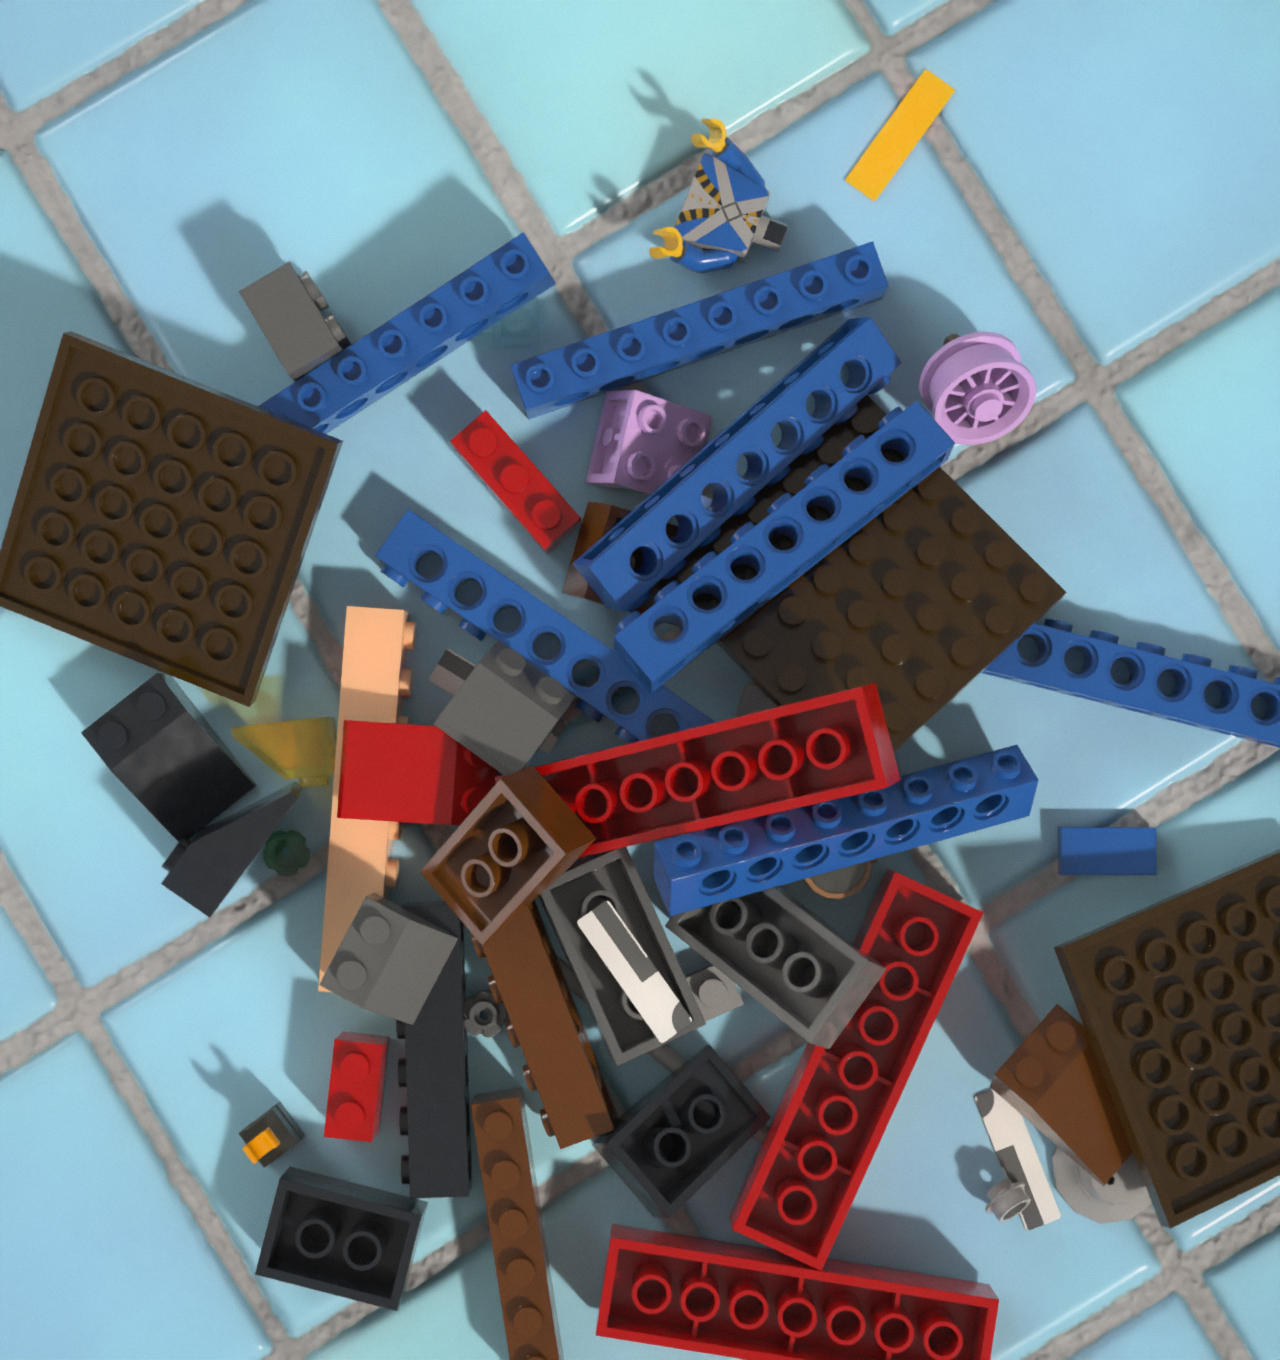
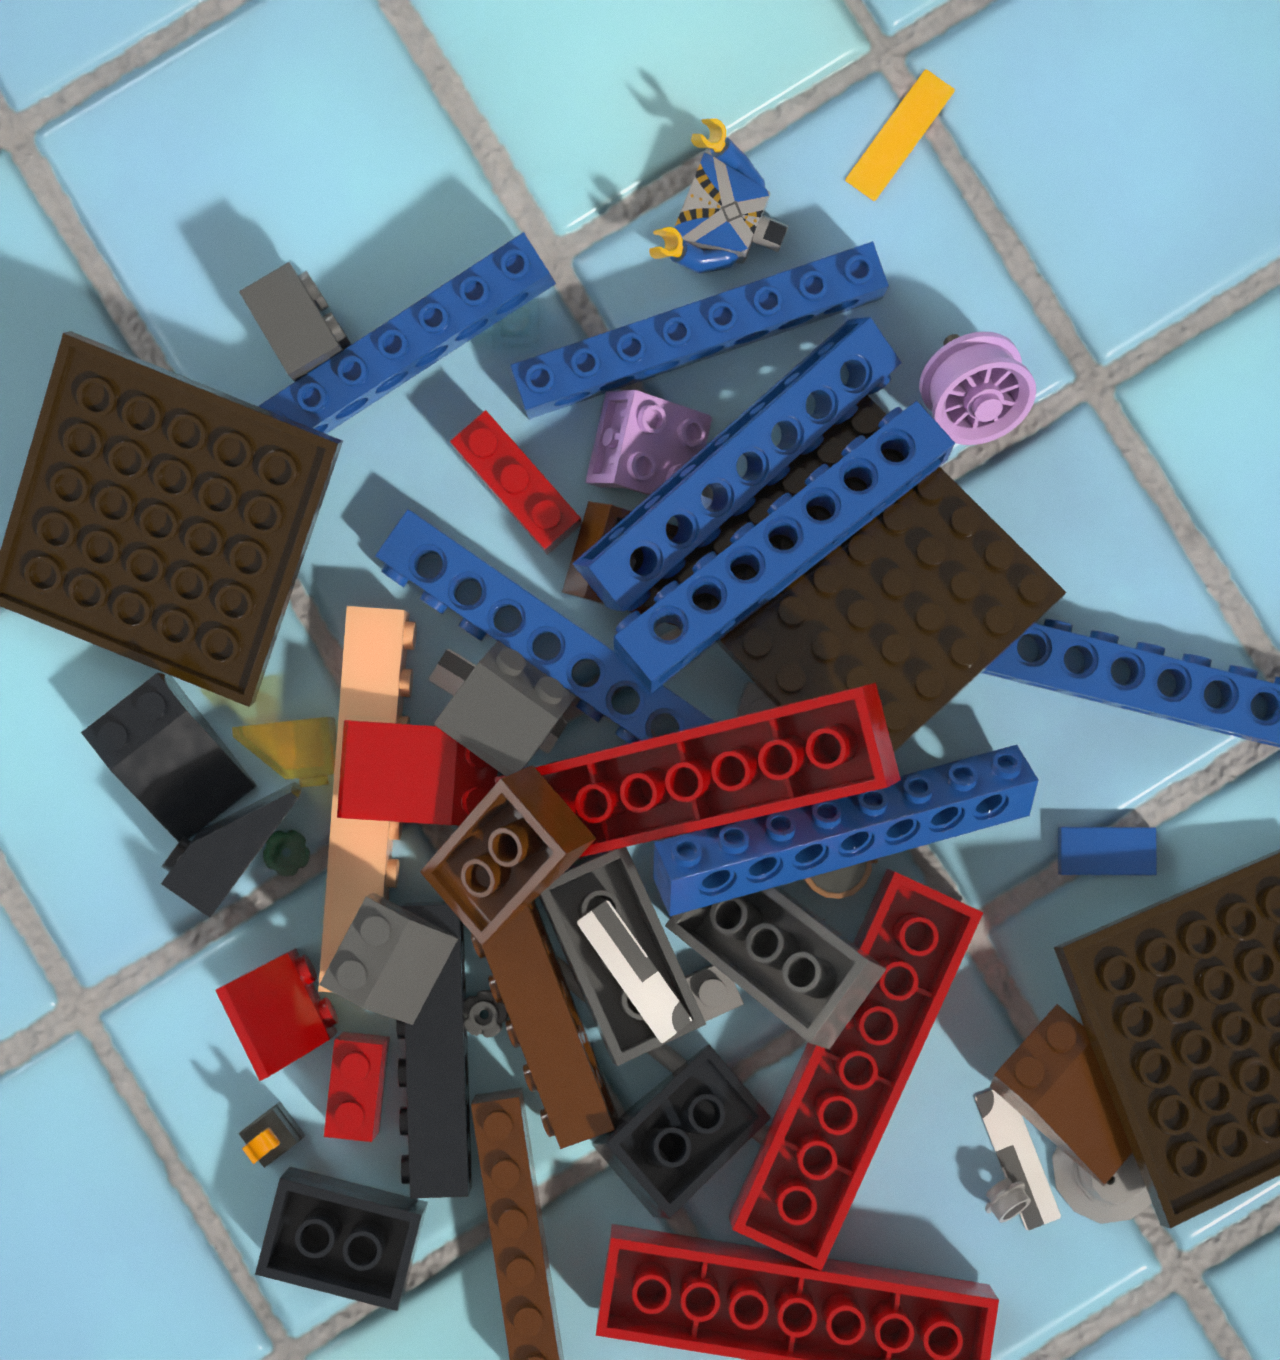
(278, 1012): none -> red slope

